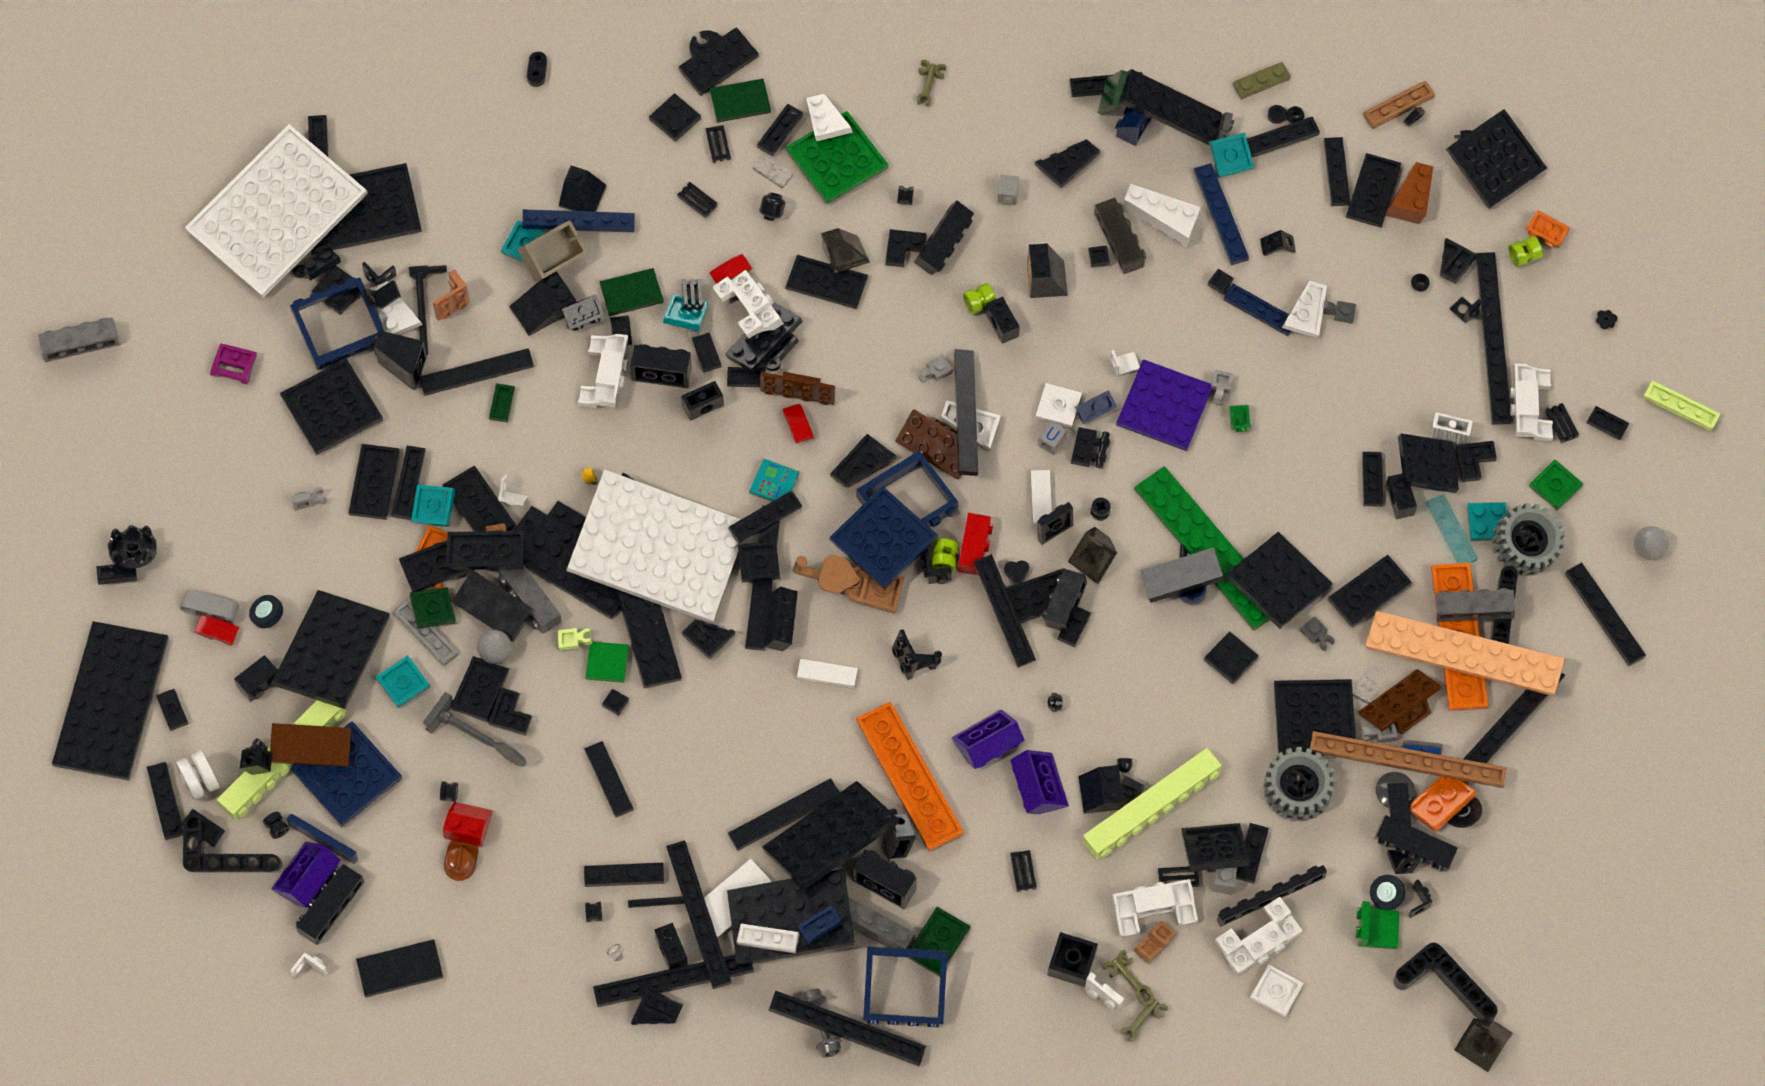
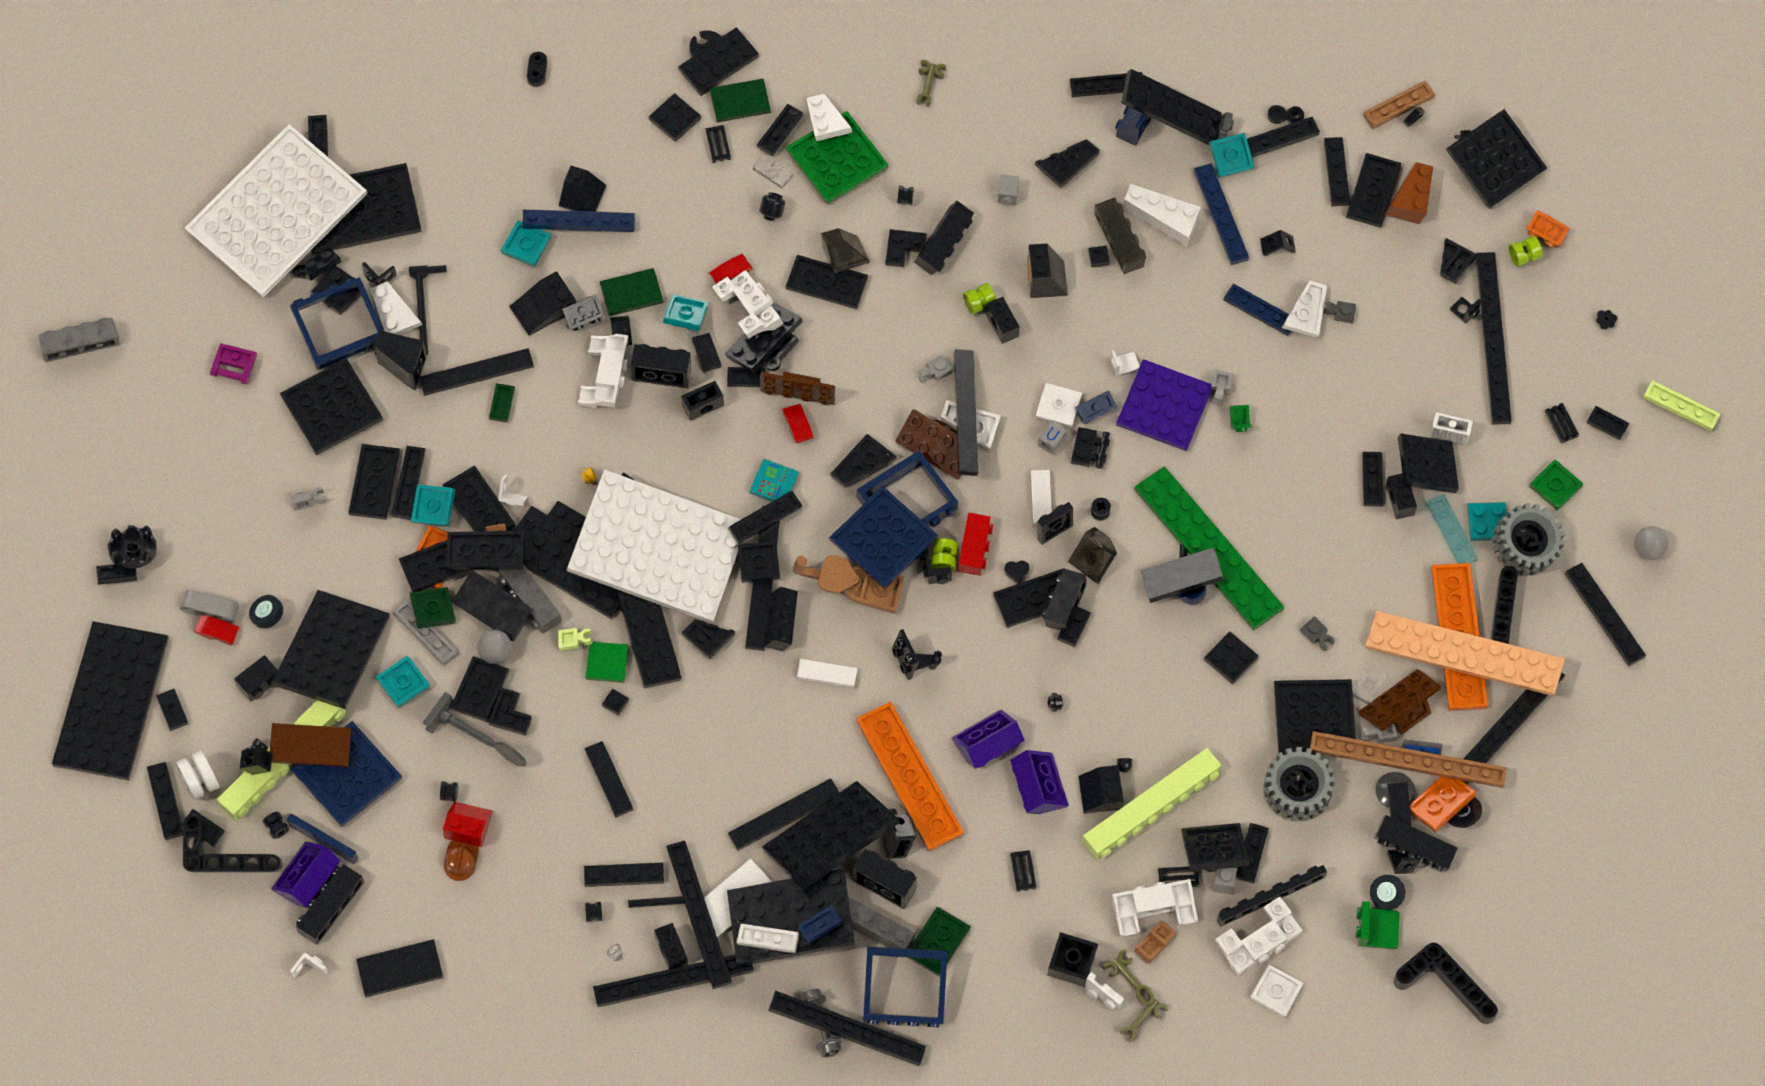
(383, 296): black bracket -> none
(454, 300): nougat bracket -> none
(552, 251): dark tan piece -> none
(656, 1009): black wing -> none
(686, 190): black tile -> none
(692, 284): tile -> none
(1004, 611): black tile -> none
(1112, 92): dark green tile -> none
(1132, 785): black tile -> none
(1220, 281): black plate -> none
(1261, 80): olive plate -> none
(1279, 580): black plate -> none
(1369, 591): black plate -> none
(1420, 278): black plate -> none
(1424, 895): black bracket -> none
(1471, 455): black plate -> none
(1475, 605): flat silver brick -> none
(1483, 1042): clear smoke slope -> none
(1526, 402): white bracket -> none

